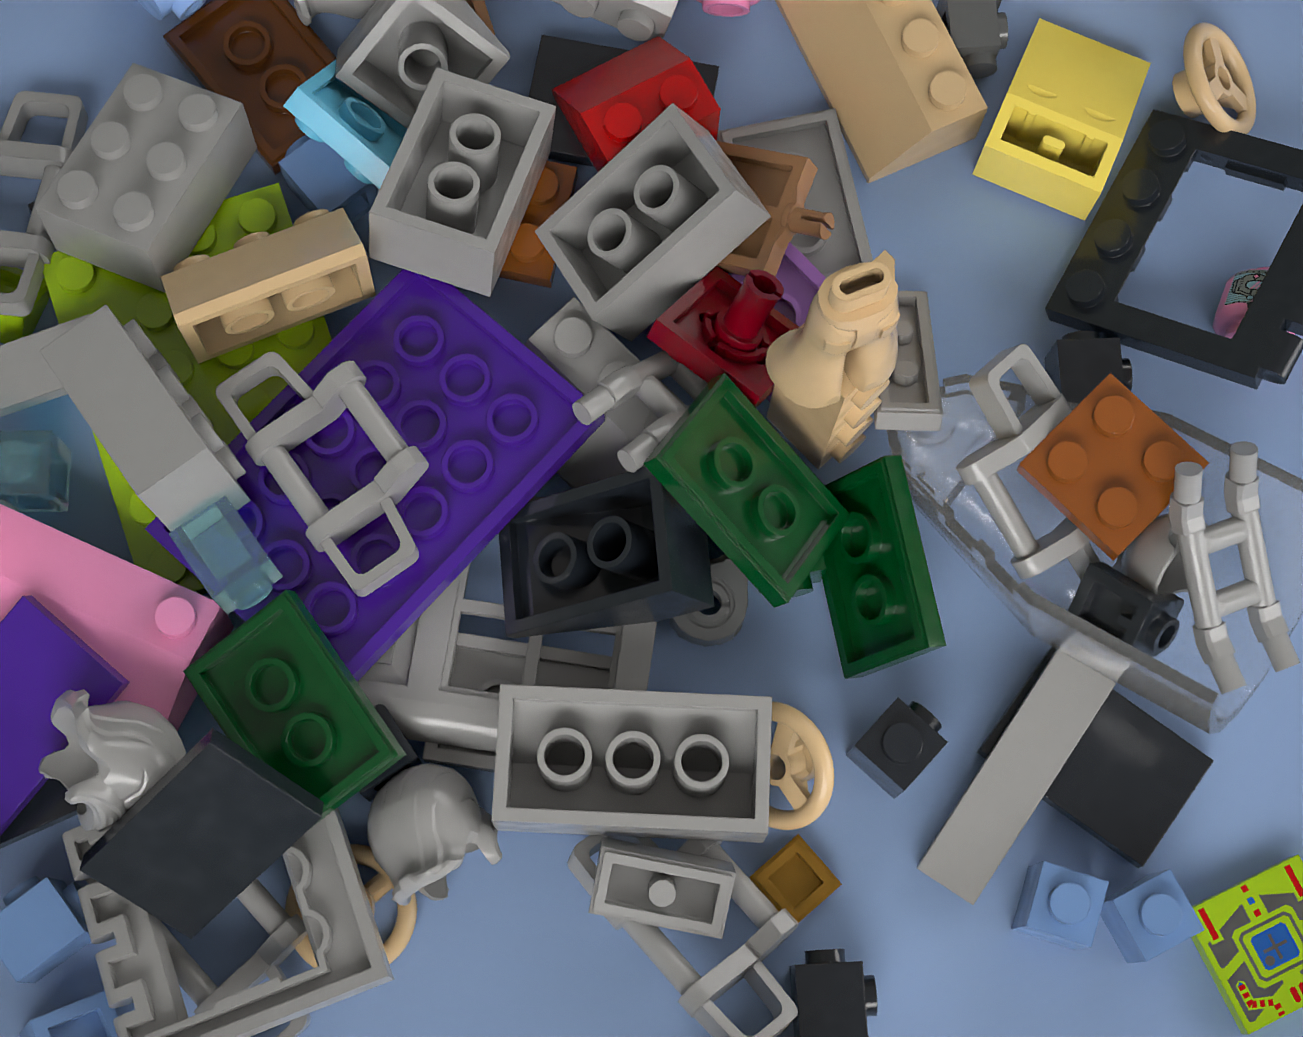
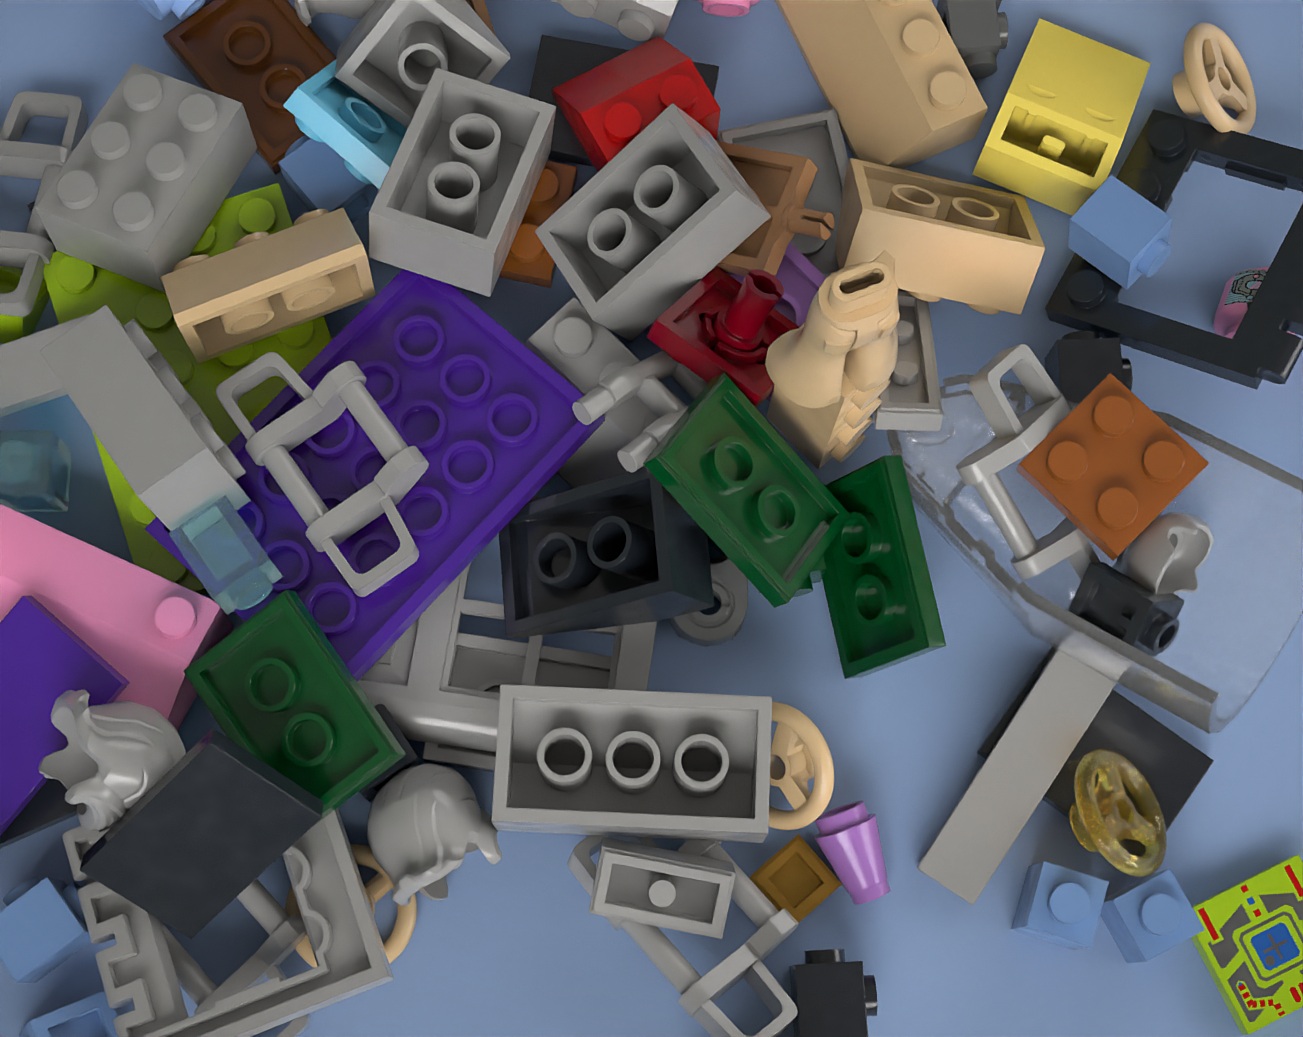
(854, 850): none -> medium lavender cone
(898, 746): black brick -> none
(943, 234): none -> tan slope
(1108, 815): none -> clear yellow piece
(1120, 233): none -> medium blue brick
(1256, 589): light grey piece -> none

